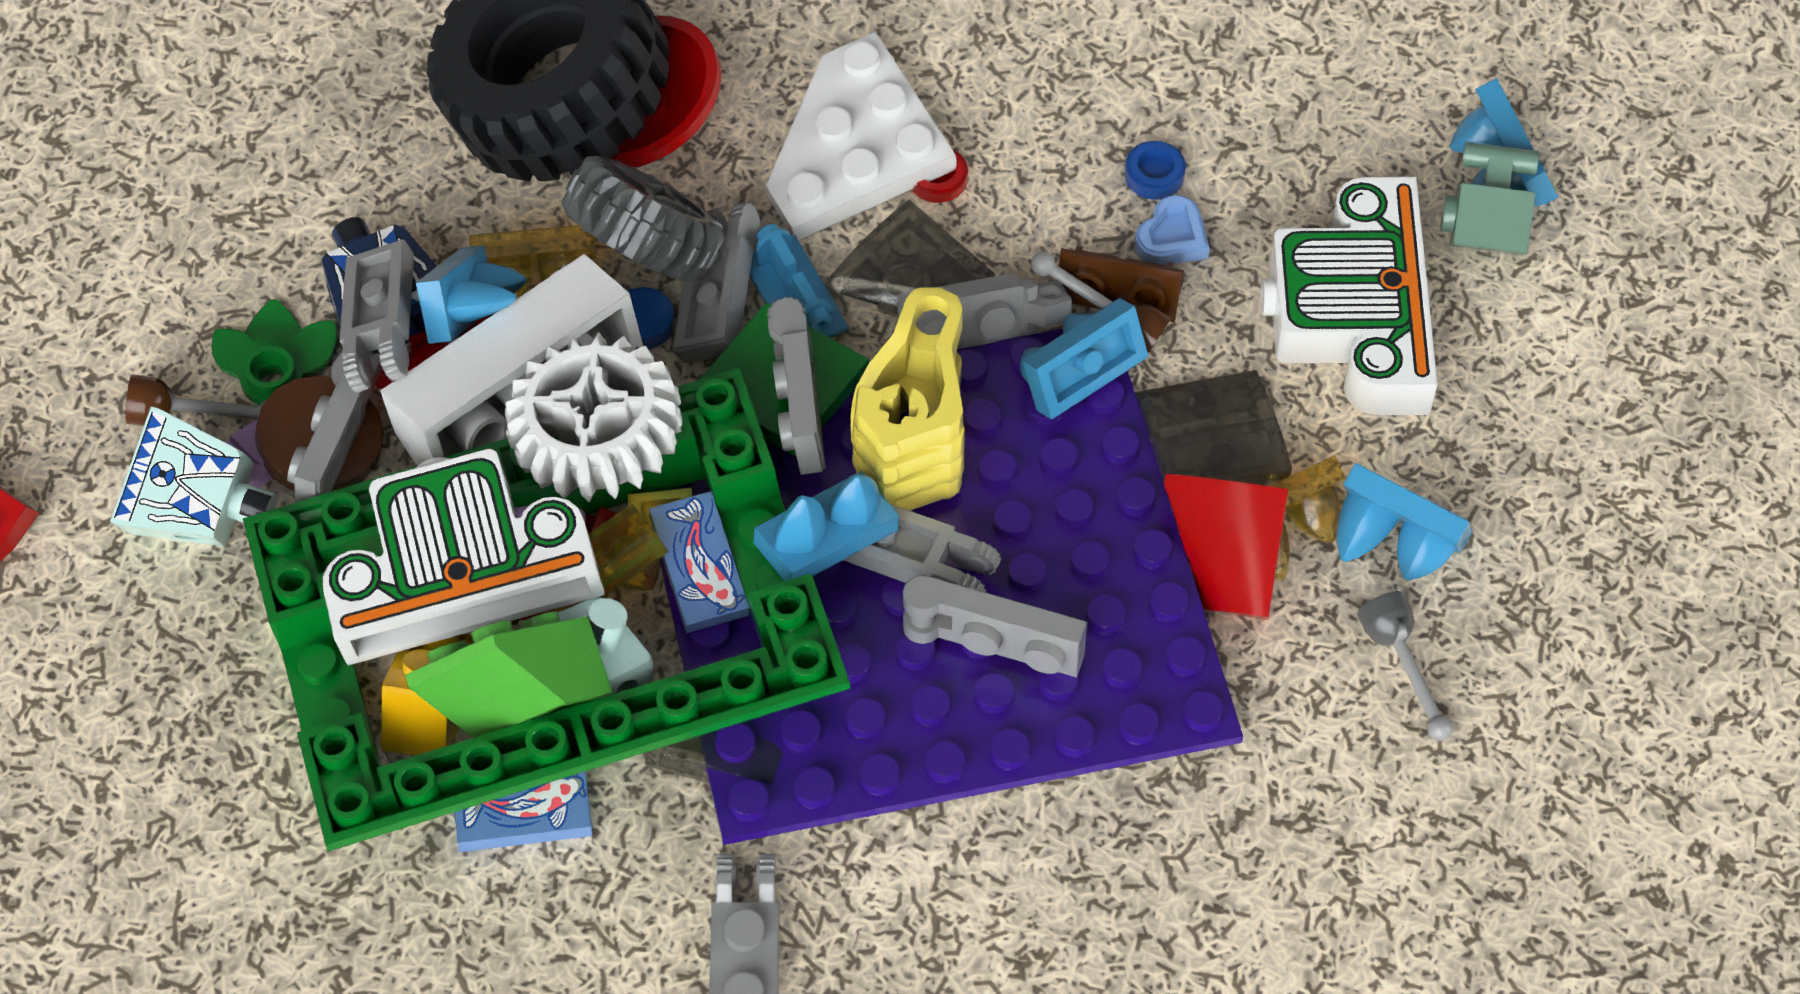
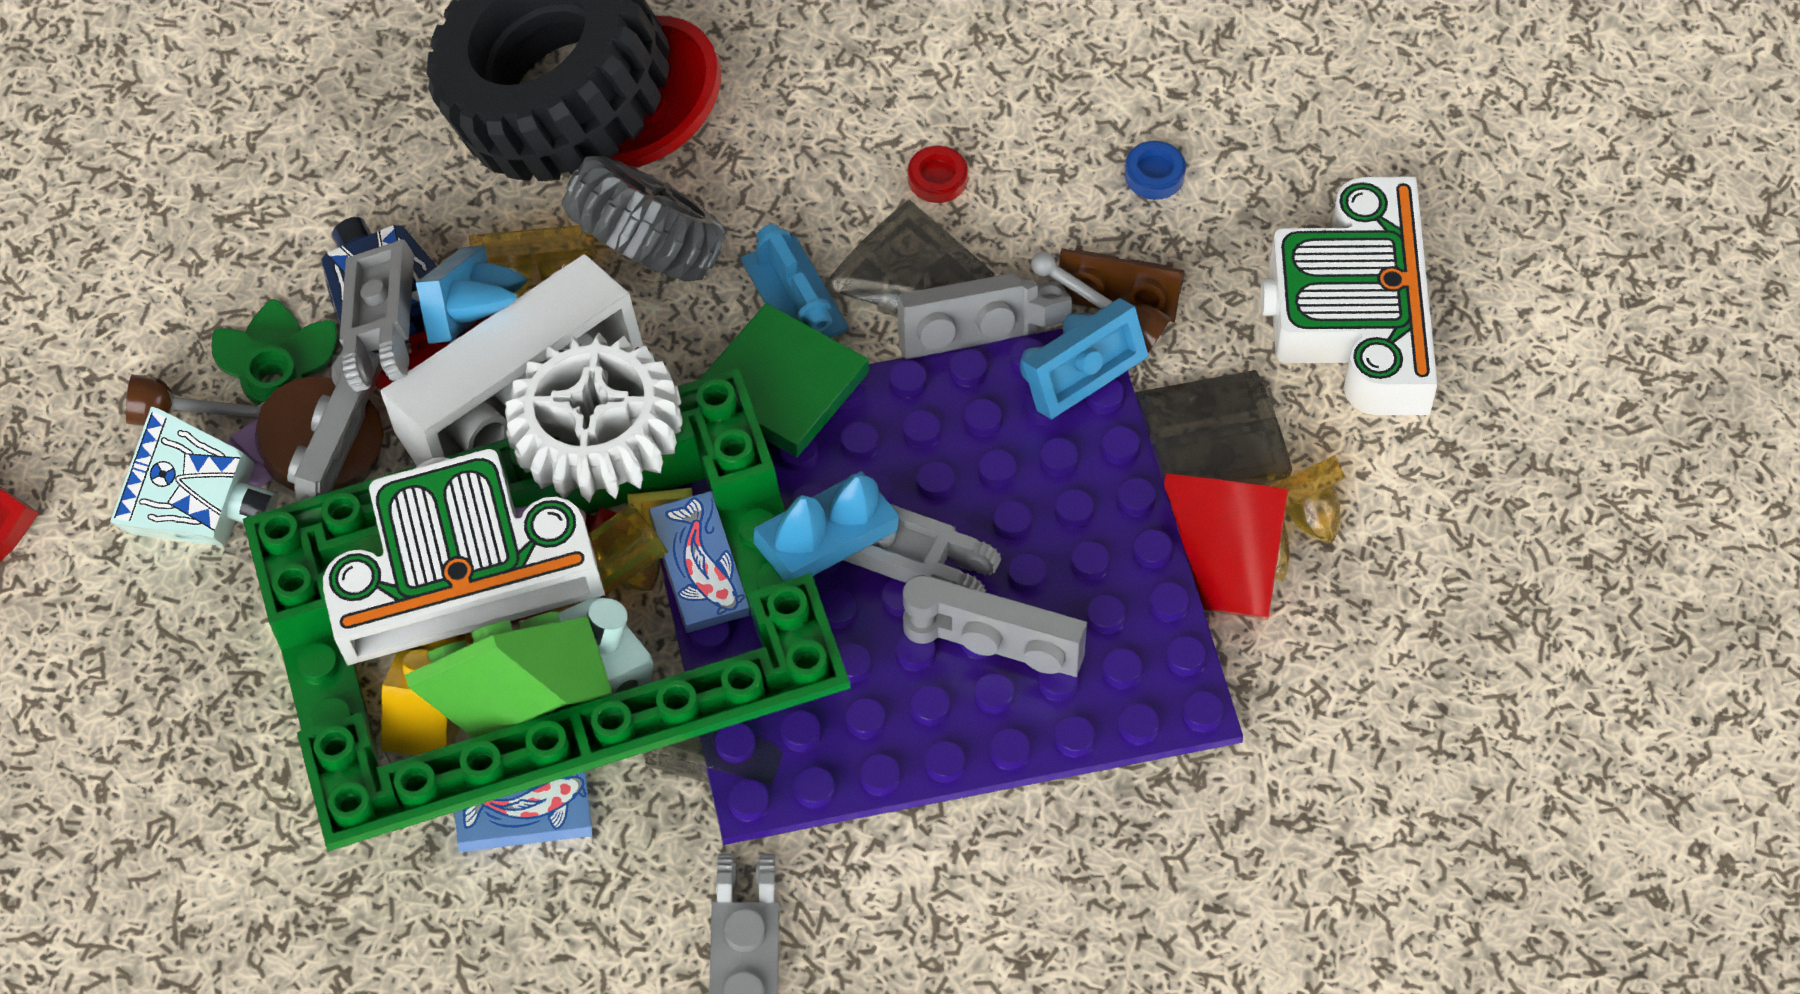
(653, 315): blue tile -> none
(714, 306): light grey hinge -> none
(797, 381): light grey hinge -> none
(854, 141): white plate -> none
(924, 453): light yellow piece -> none
(1173, 233): light blue tile -> none
(1375, 507): dark azure tile -> none
(1389, 623): hinge -> none
(1492, 213): sand green brick -> none
(1498, 125): dark azure tile -> none

